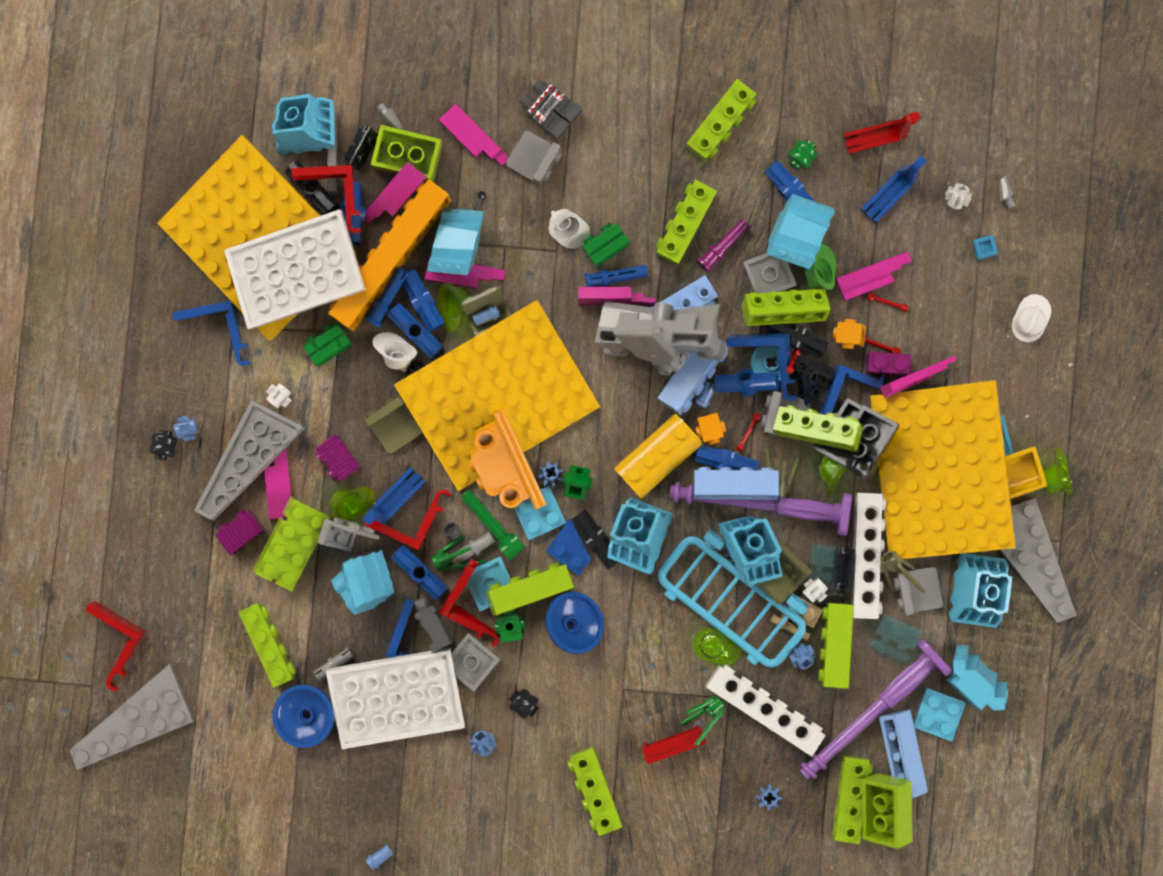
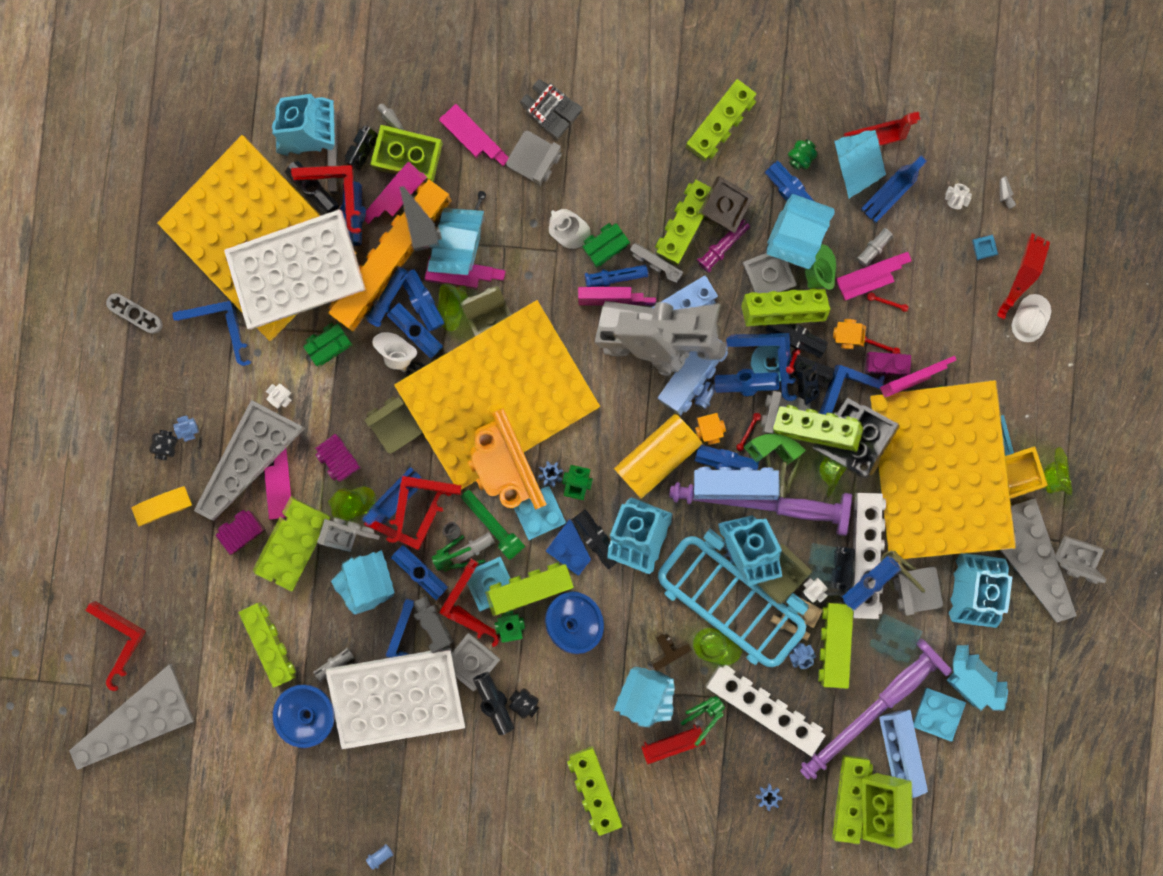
(150, 316): none -> light grey beam
(161, 506): none -> yellow brick
(420, 484): none -> red hinge
(421, 227): none -> dark grey slope
(483, 743): medium blue gear -> none
(486, 315): medium blue pin -> none
(493, 703): none -> black piece
(646, 697): none -> medium azure slope
(657, 262): none -> light grey hinge
(670, 654): none -> dark brown bracket
(725, 204): none -> dark brown bracket
(784, 446): none -> bright green brick
(860, 161): none -> medium azure slope
(875, 247): none -> light grey pin
(881, 574): none -> blue piece
(1028, 272): none -> red hinge
(1080, 559): none -> light grey bracket

